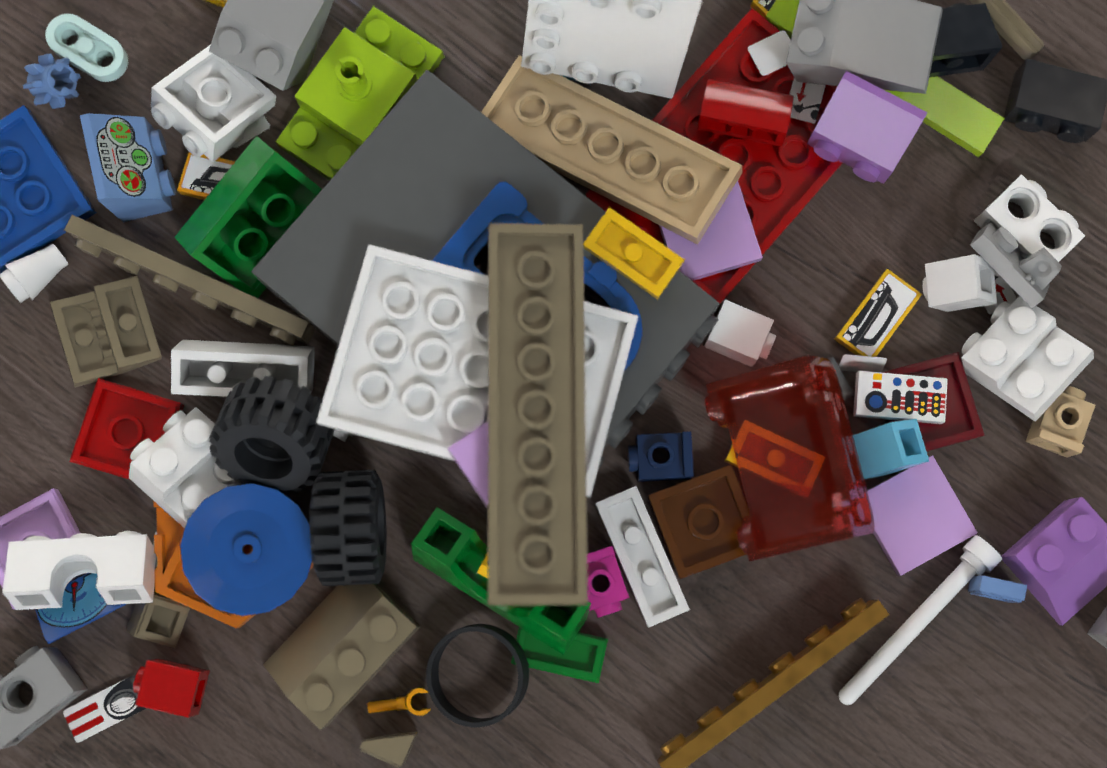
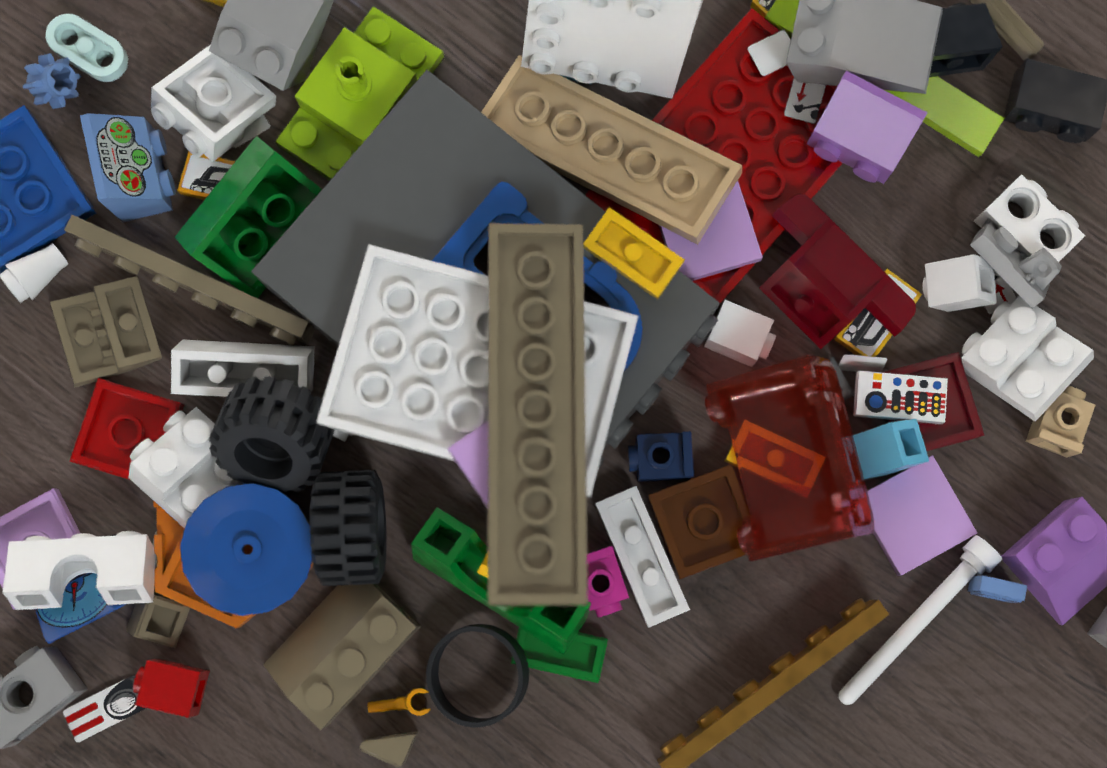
(745, 112): red brick -> none
(831, 278): none -> dark red plate

